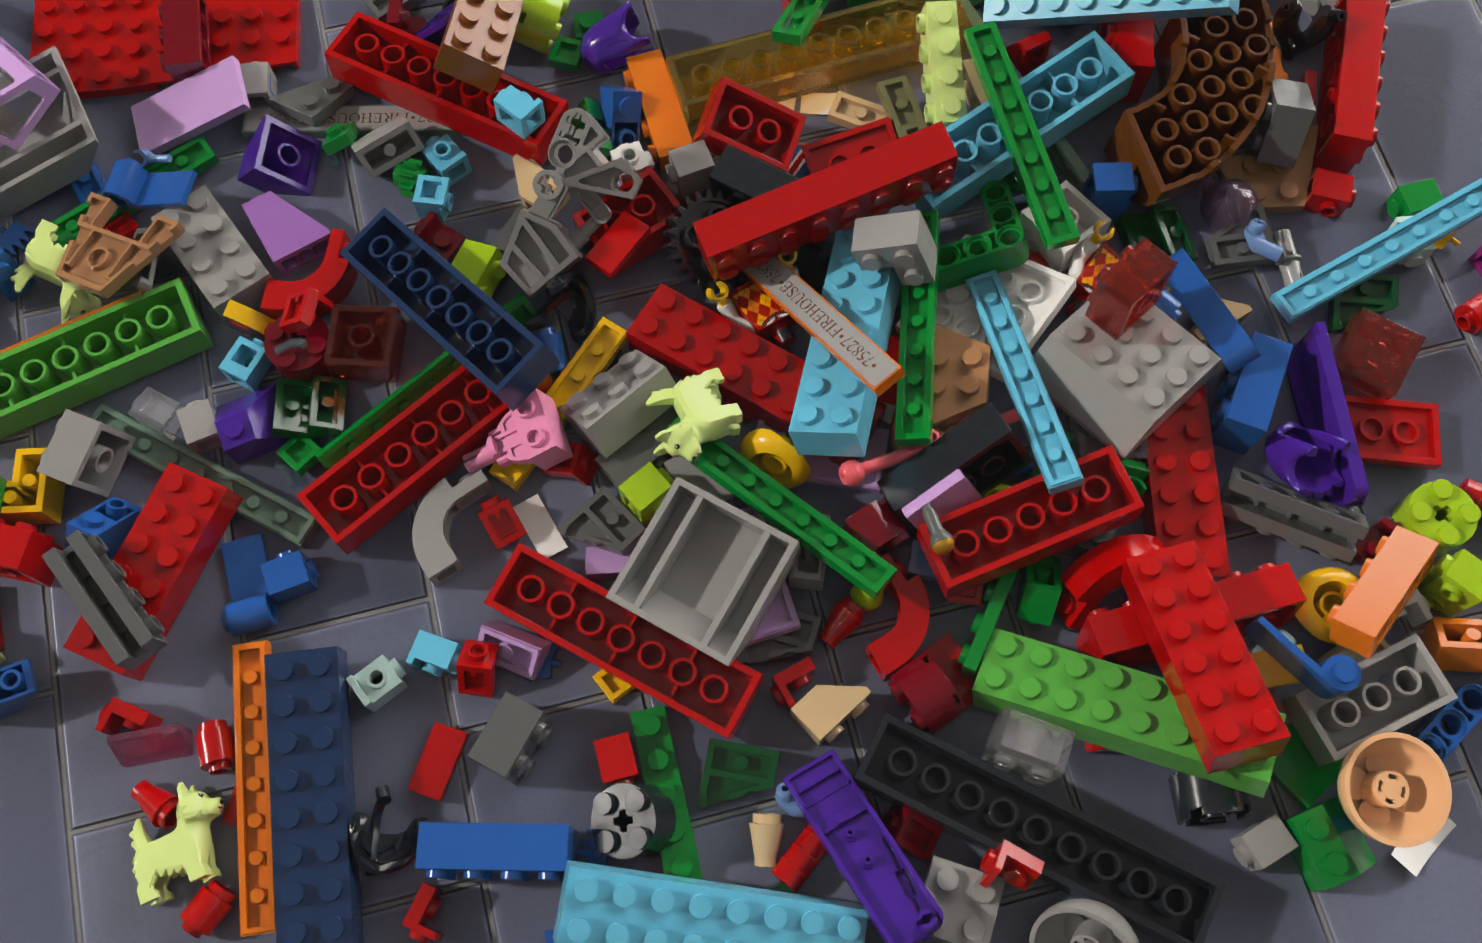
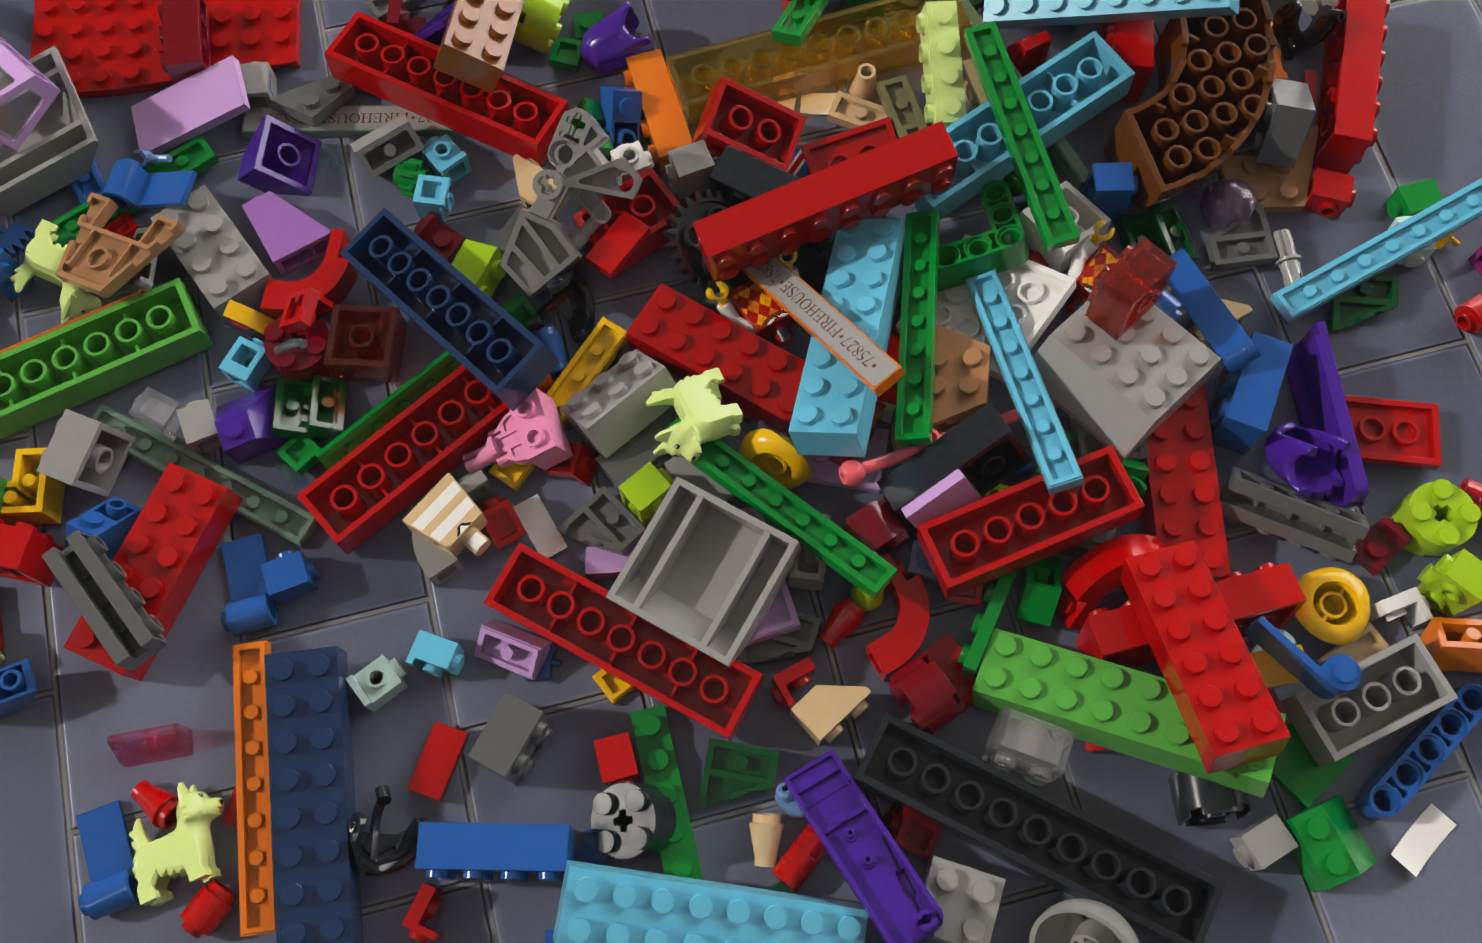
(108, 862): none -> blue door
(121, 713): red bracket -> none
(215, 747): red brick -> none
(340, 137): green plate -> none
(449, 519): none -> tan torso
(477, 668): red bracket -> none
(519, 111): medium azure brick -> none
(865, 83): none -> tan cone
(896, 242): light grey brick -> none
(940, 540): dark grey piece -> none
(1012, 864): red bracket -> none
(1257, 241): medium blue arm -> none
(1375, 354): clear red brick -> none
(1381, 591): orange brick -> none
(1411, 793): light nougat piece -> none

